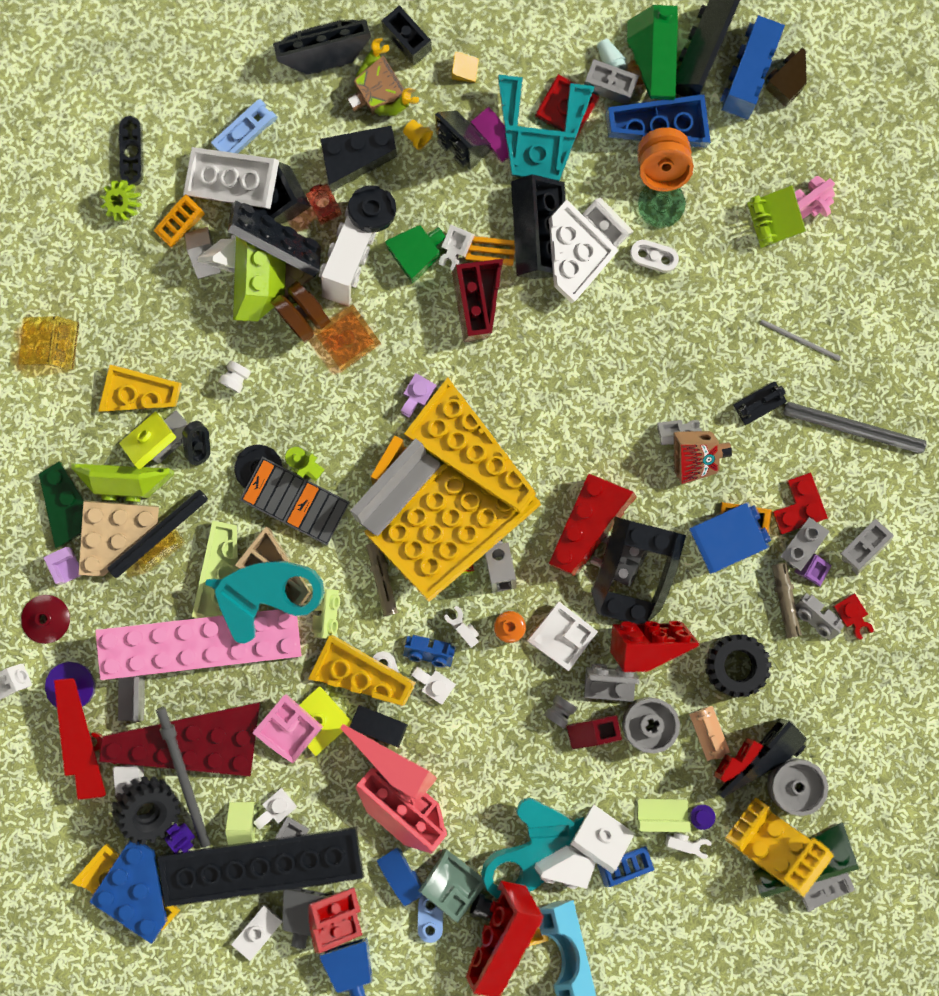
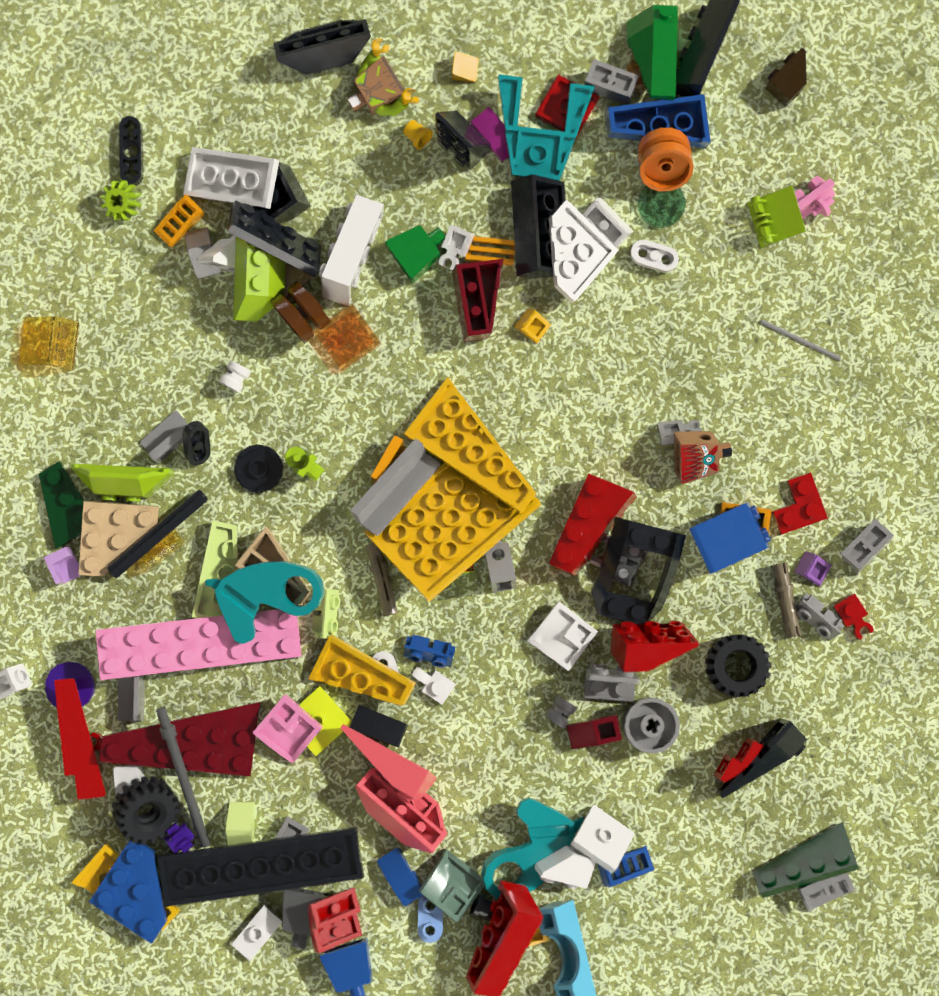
(57, 619): dark red dish -> none
(137, 390): yellow wing -> none
(147, 440): neon yellow plate -> none
(244, 128): light blue plate -> none
(277, 807): white plate -> none
(294, 501): tile -> none
(326, 213): clear red brick -> none
(356, 154): black wedge -> none
(371, 209): black tile -> none
(406, 35): black brick -> none
(418, 392): lavender plate -> none
(467, 632): white plate -> none
(509, 626): orange head -> none
(532, 325): none -> yellow slope
(611, 55): light aqua cone -> none
(663, 815): yellowish green panel -> none
(680, 842): white plate -> none
(702, 817): dark purple plate -> none
(709, 733): light nougat hinge -> none
(753, 67): blue wedge -> none
(760, 403): black hinge -> none
(779, 847): yellow plate -> none
(800, 801): light grey wheel -> none
(804, 544): light grey hinge -> none
(854, 427): dark grey axle -> none

